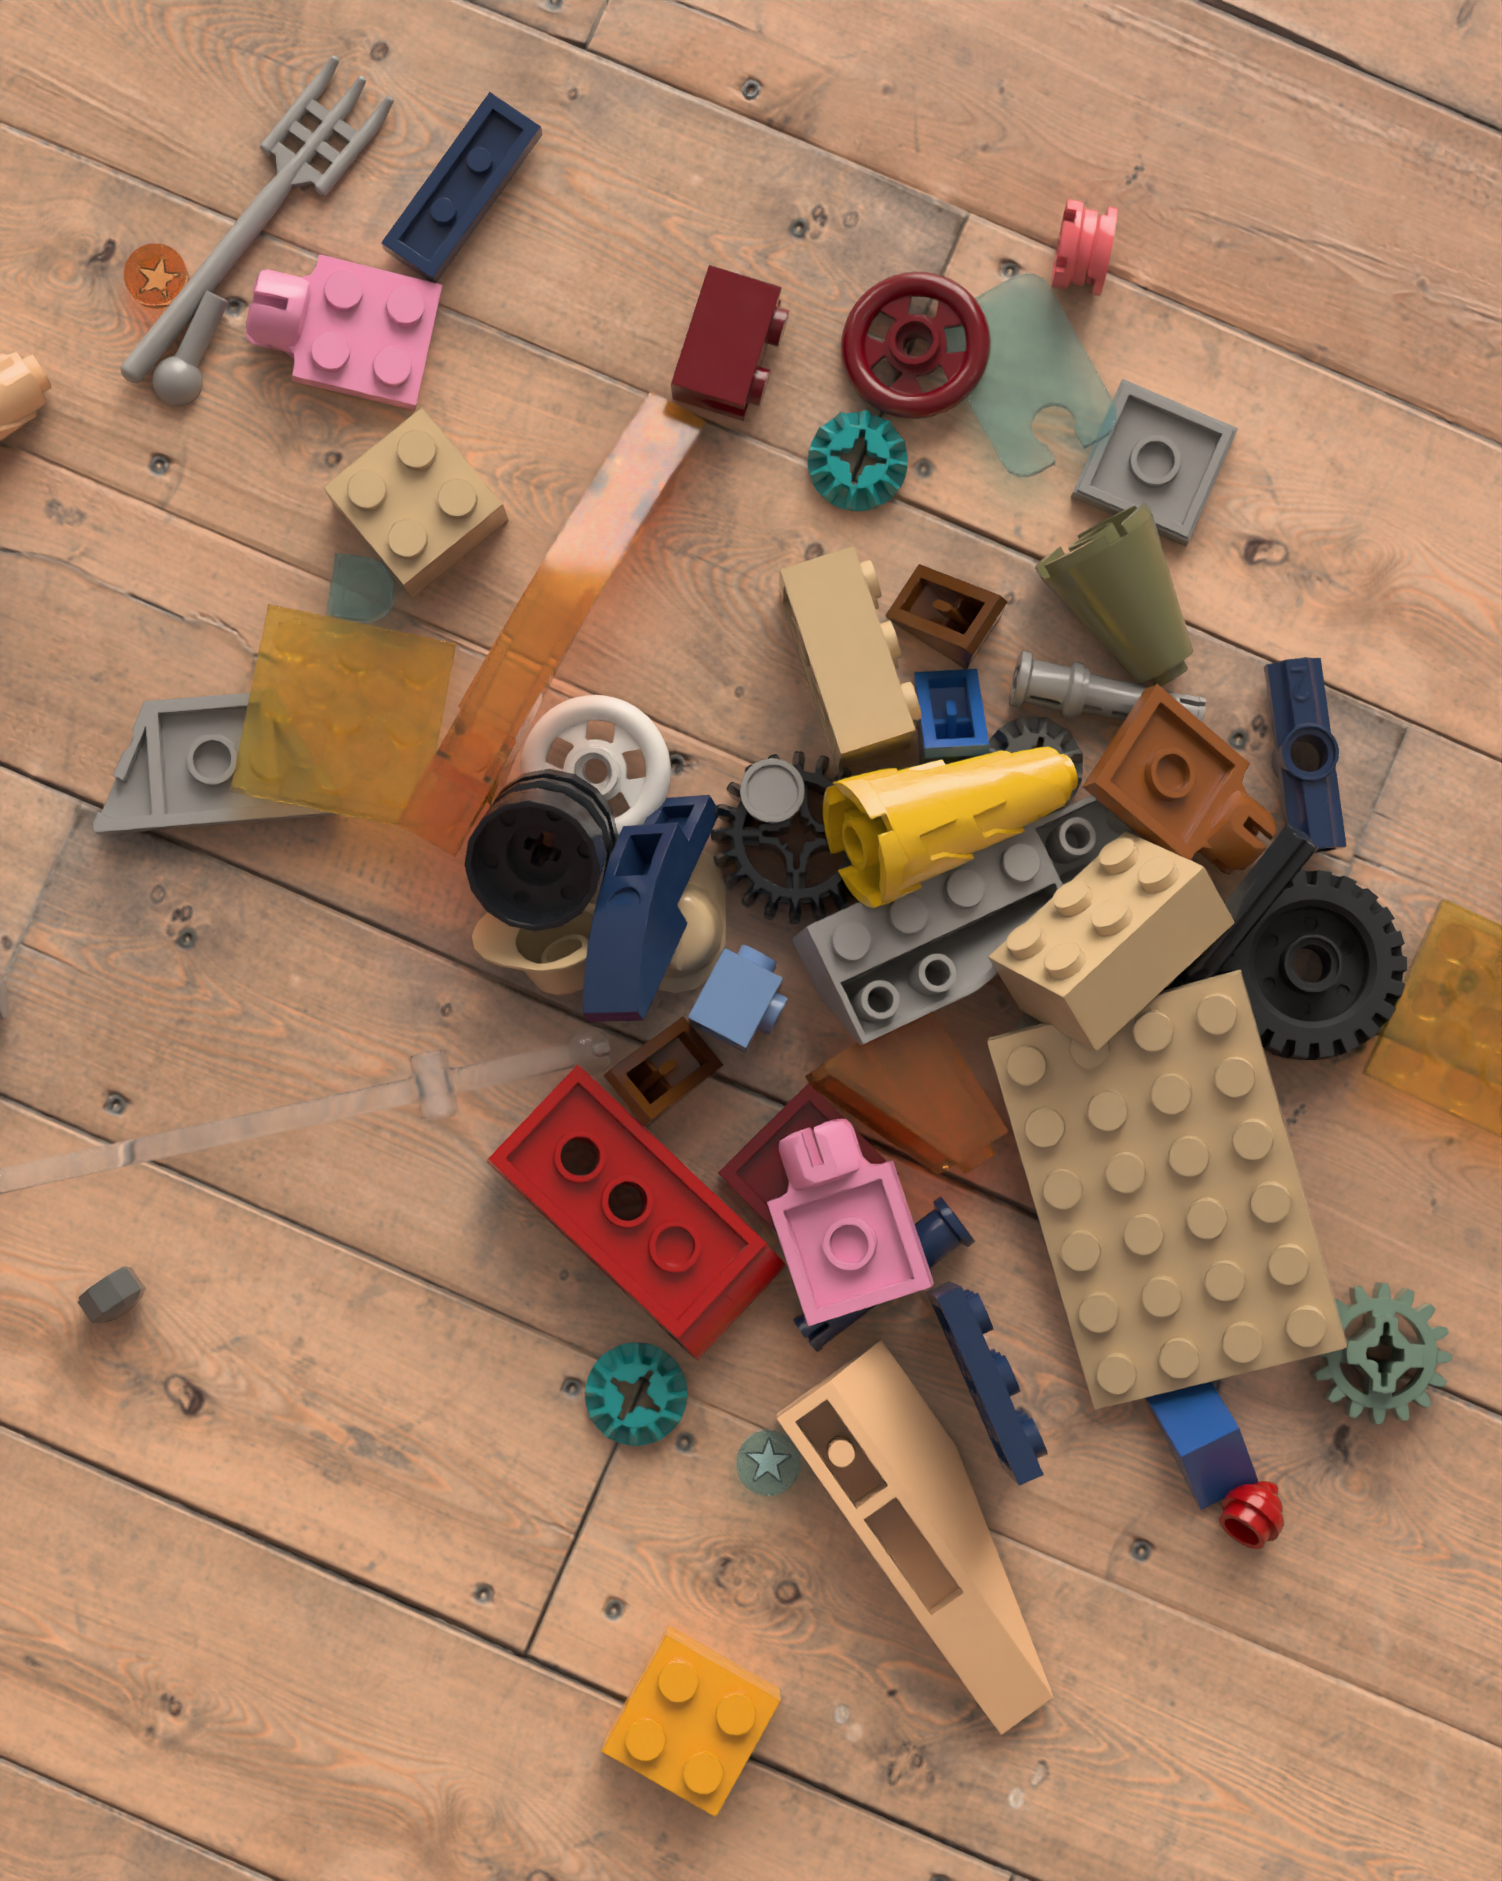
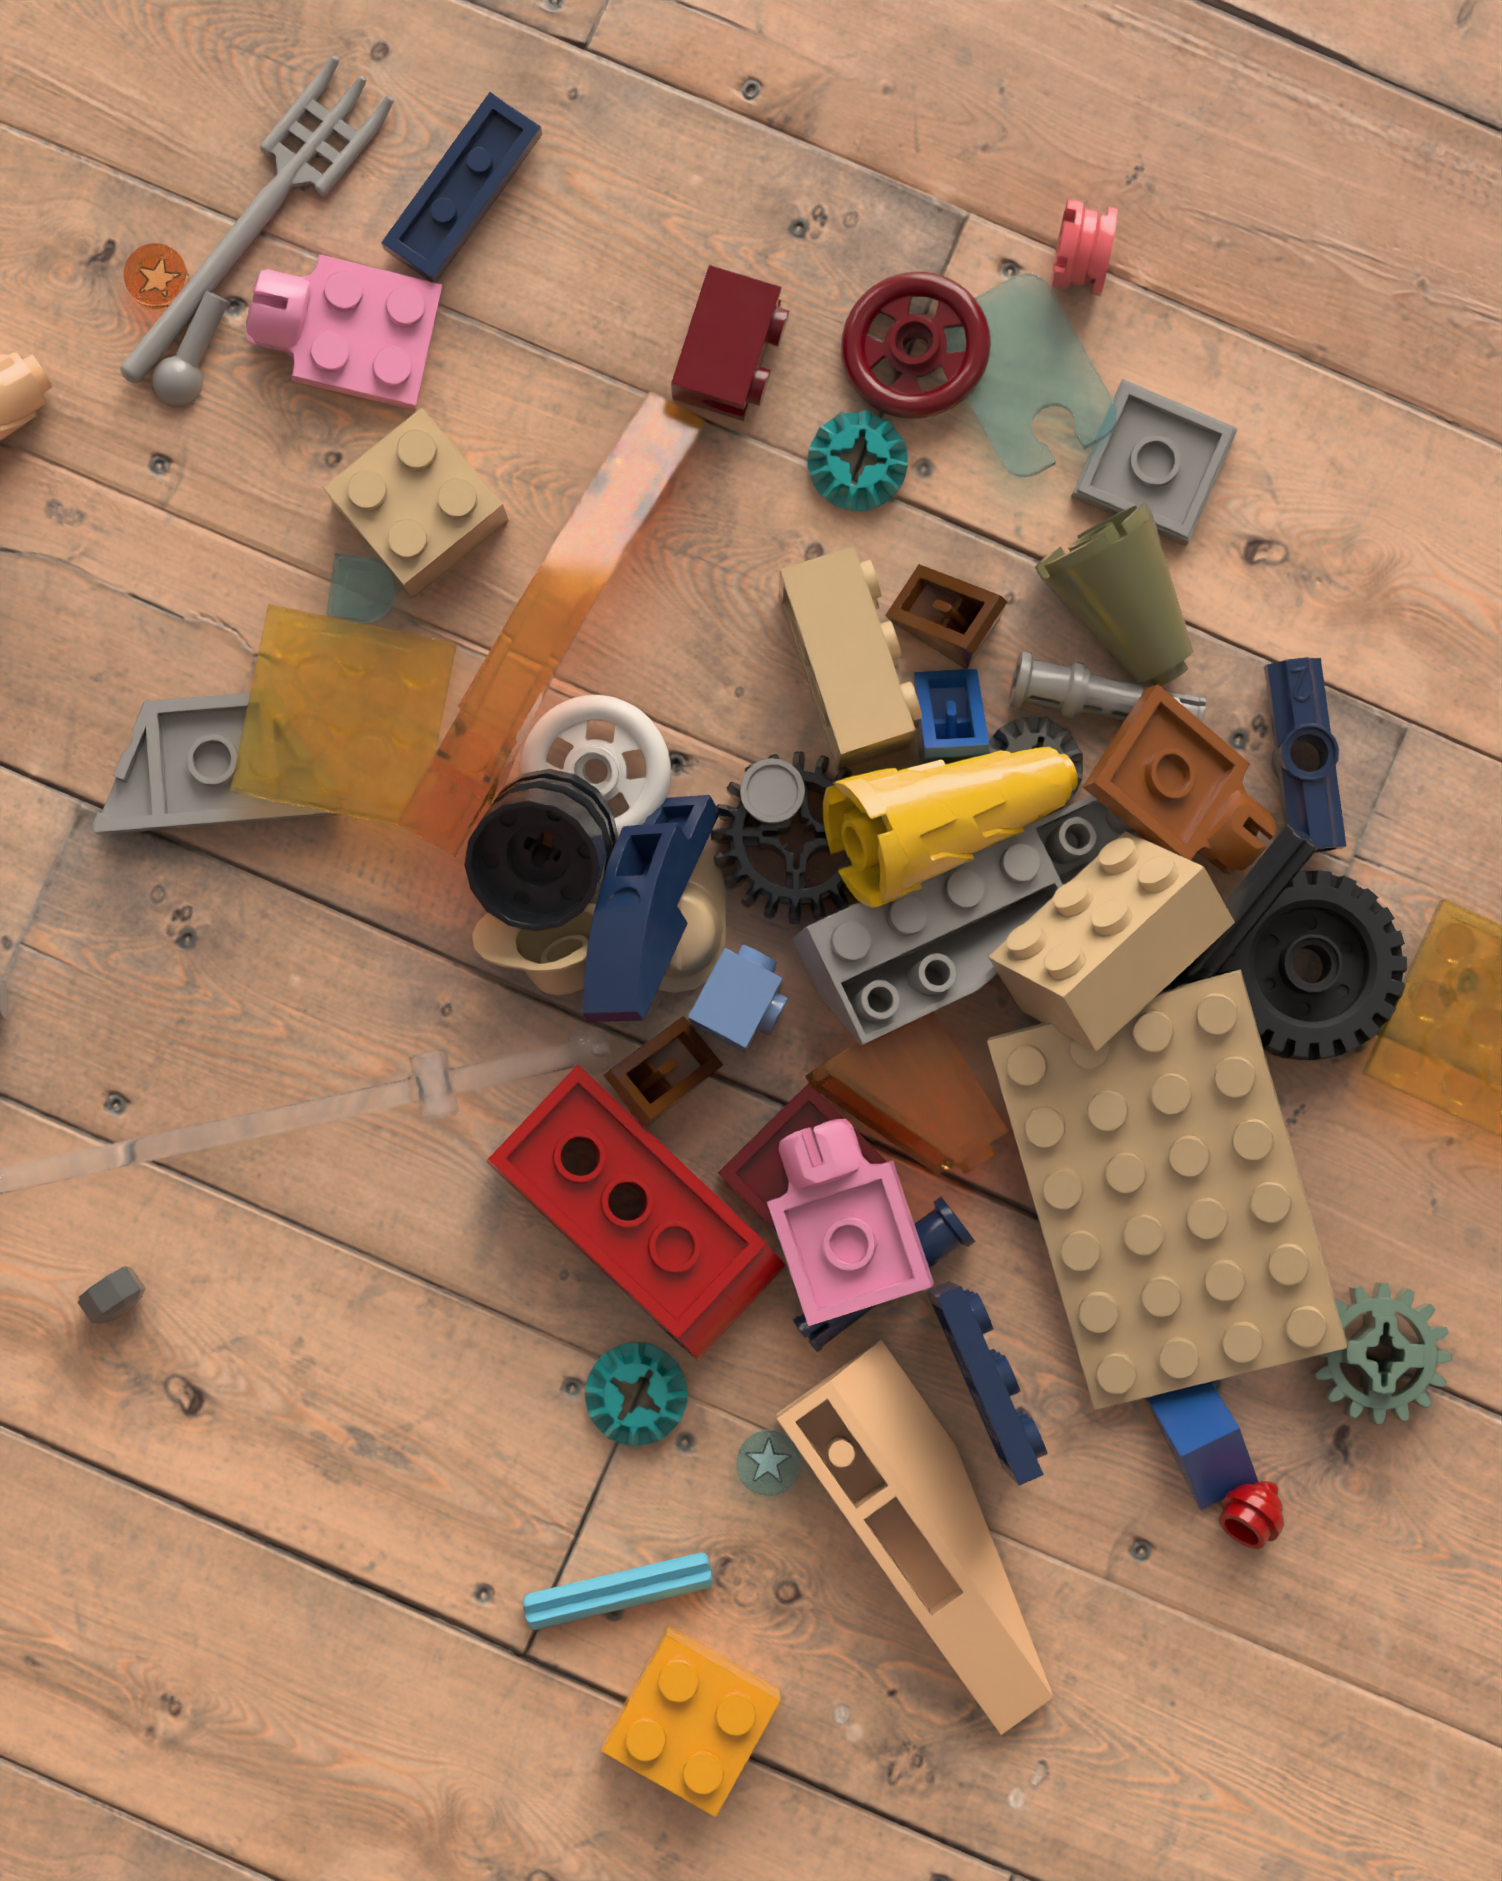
(618, 1591): none -> medium azure axle

